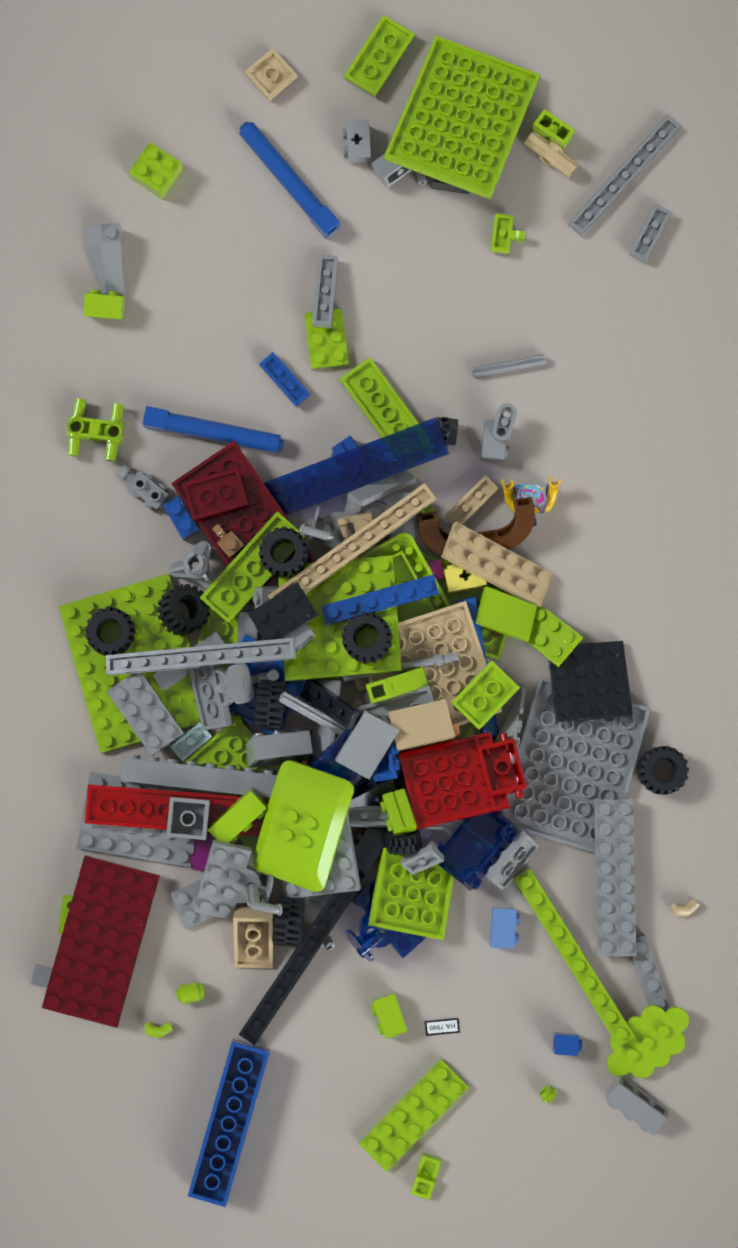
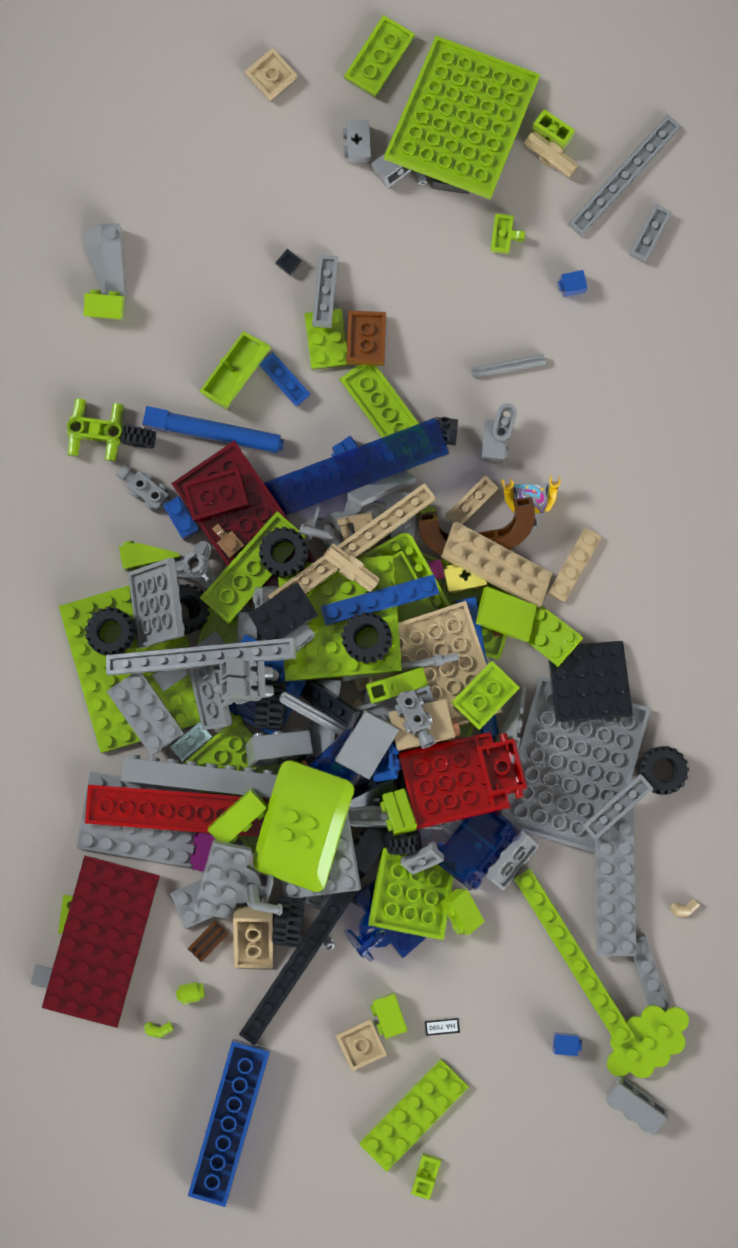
(138, 437): none -> black tyre
(140, 555): none -> lime slope
(155, 170): lime brick -> none
(156, 603): none -> light grey plate
(188, 818): light grey brick -> none
(196, 952): none -> reddish brown tile
(234, 370): none -> lime container
(245, 679): none -> light grey hips
(288, 262): none -> black plate
(319, 214): blue brick -> none
(351, 568): none -> tan piece
(361, 1045): none -> tan plate
(366, 338): none -> dark orange plate
(413, 711): none -> light grey brick
(462, 912): none -> lime brick
(503, 927): medium blue brick -> none
(548, 1094): lime plate -> none
(572, 283): none -> blue brick
(574, 565): none -> tan plate
(617, 807): none -> light grey plate

